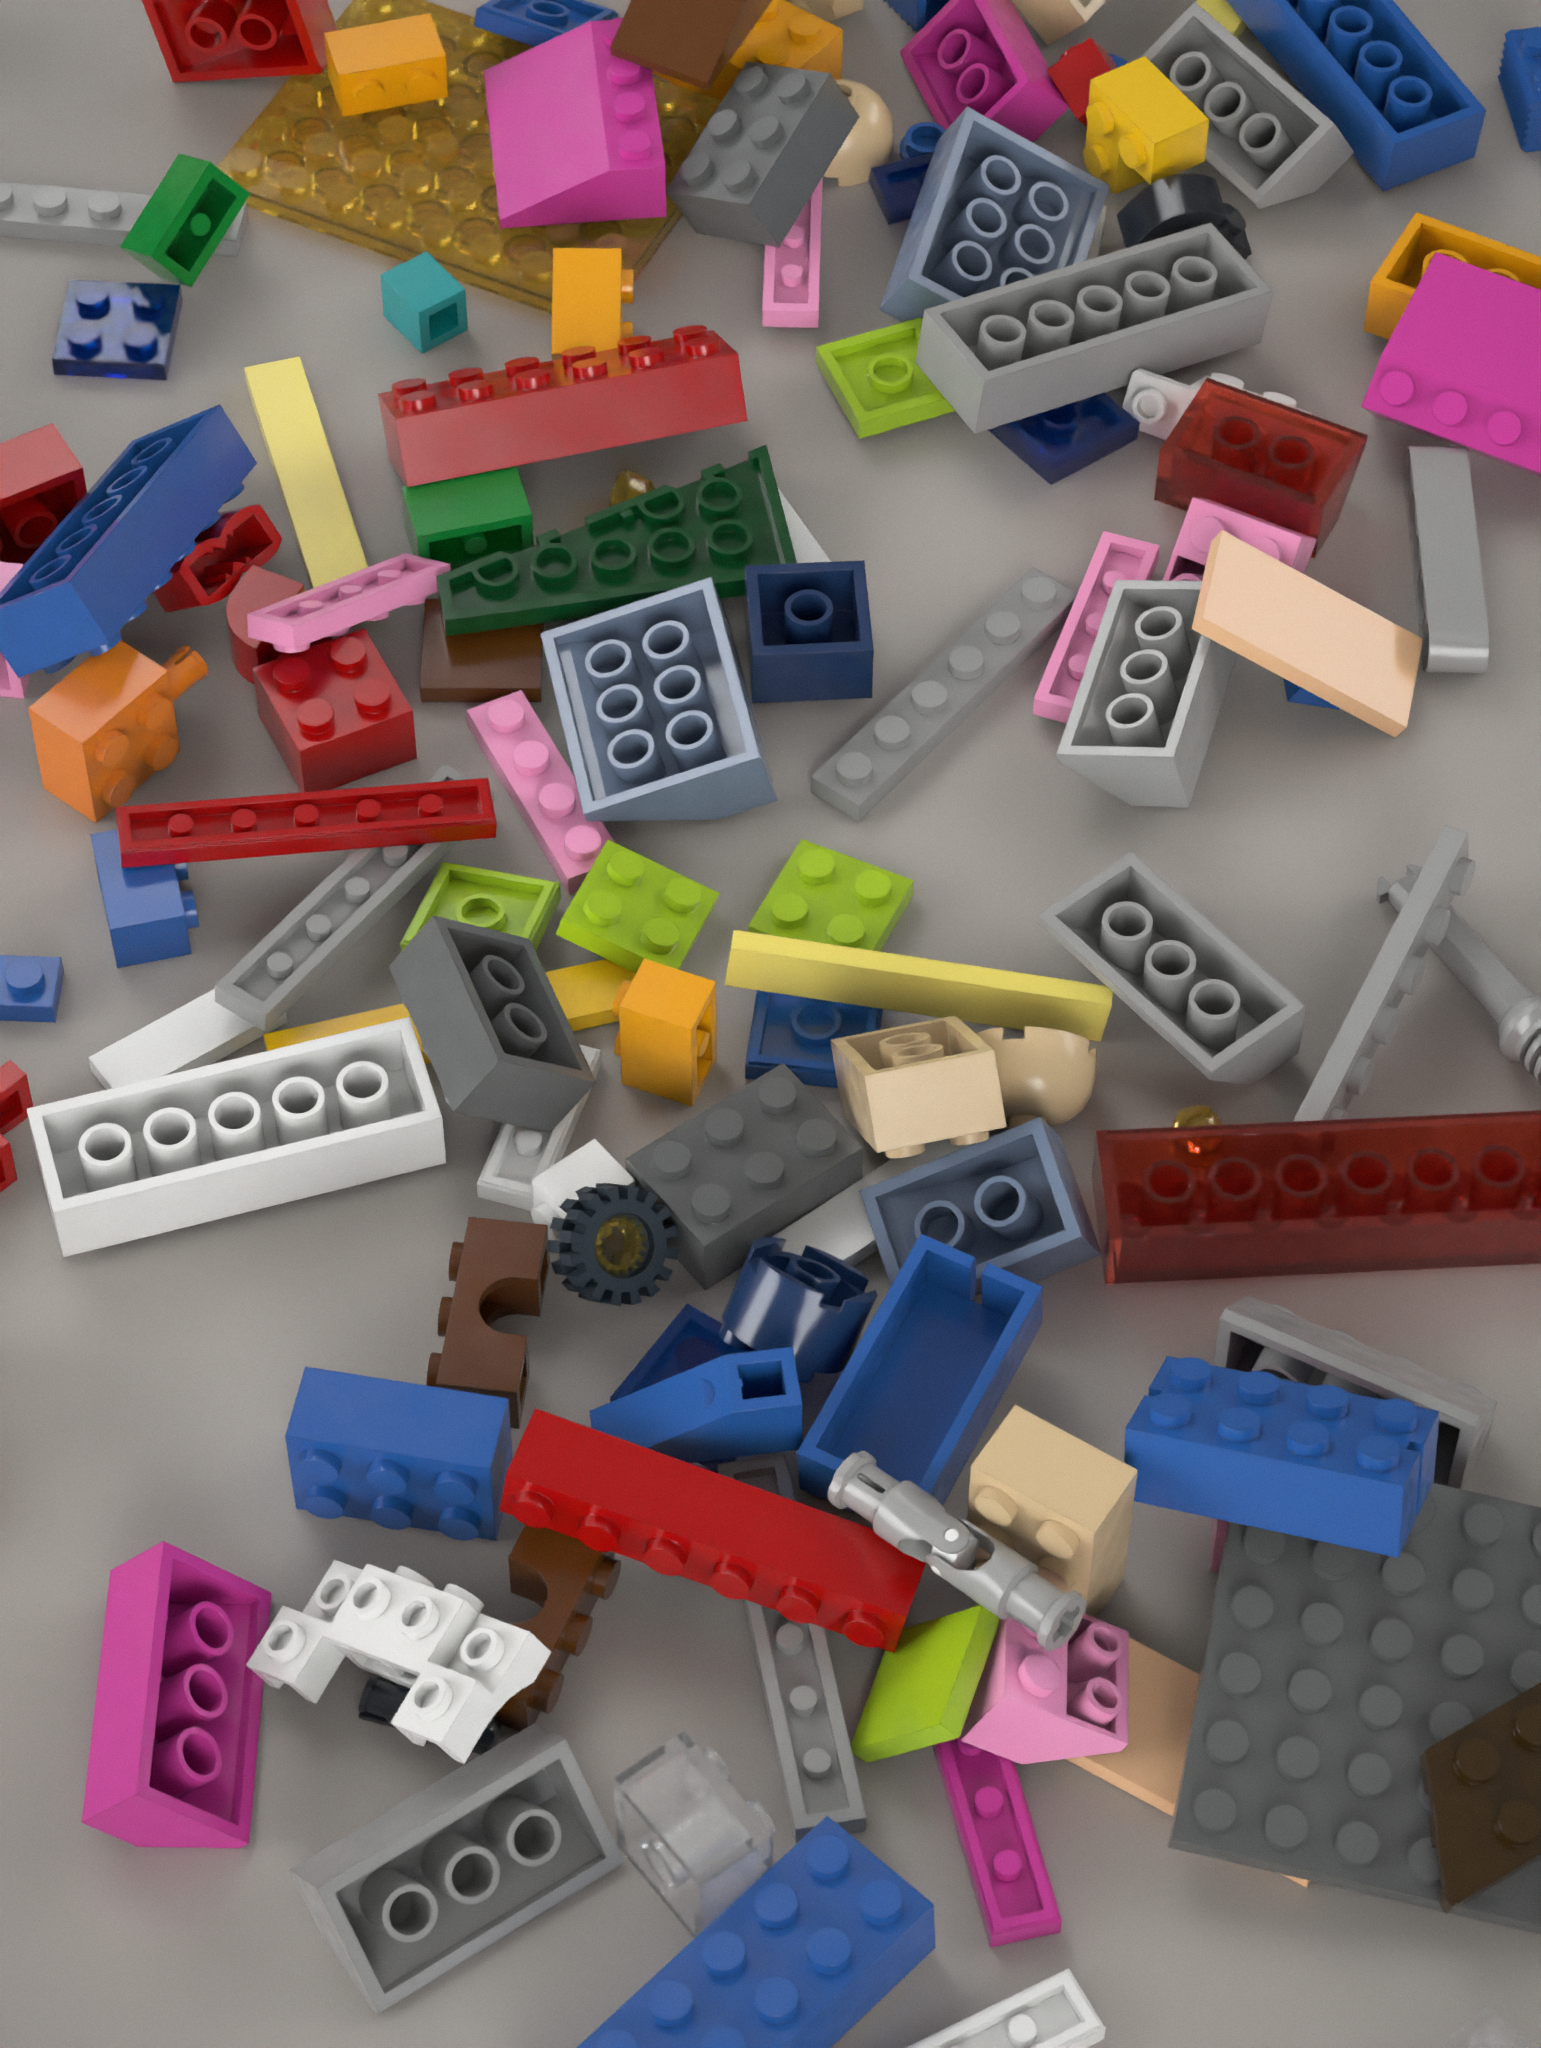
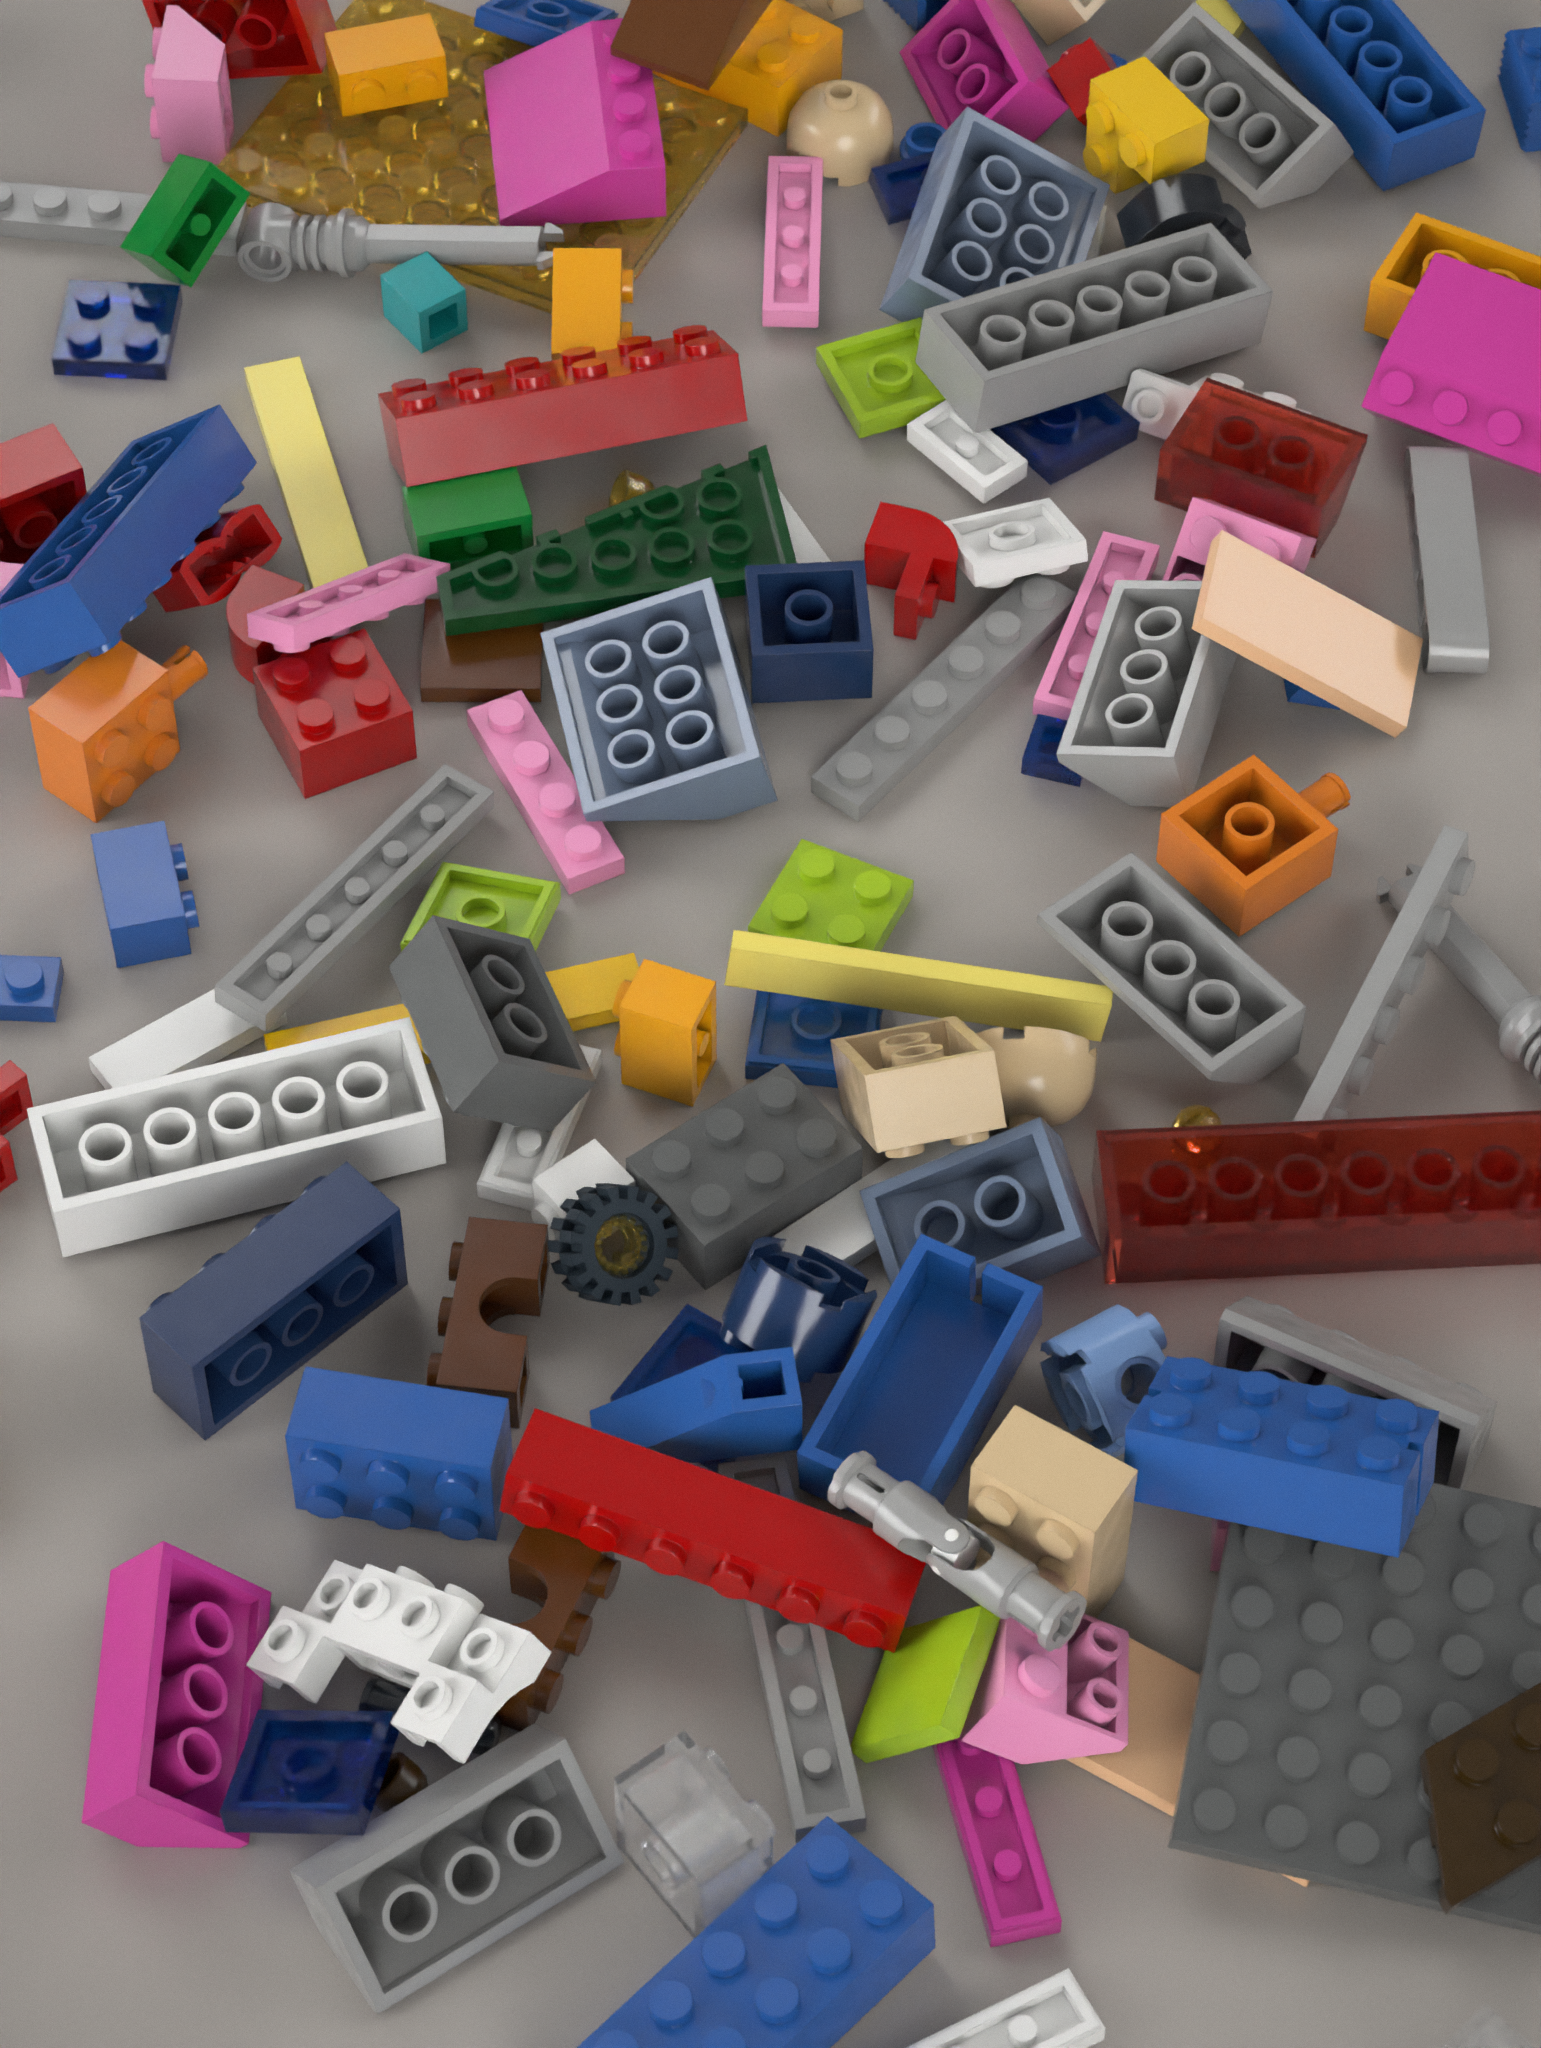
(189, 90): none -> bright pink slope
(274, 1299): none -> dark blue brick
(305, 822): red tile -> none
(310, 1772): none -> clear blue plate
(347, 243): none -> light grey piece
(400, 1782): none -> dark brown hinge
(636, 910): lime plate -> none
(763, 153): dark grey brick -> none
(916, 558): none -> red brick
(975, 461): none -> white plate
(1017, 543): none -> white plate
(1041, 749): none -> clear blue plate
(1103, 1372): none -> medium blue brick
(1251, 841): none -> orange brick

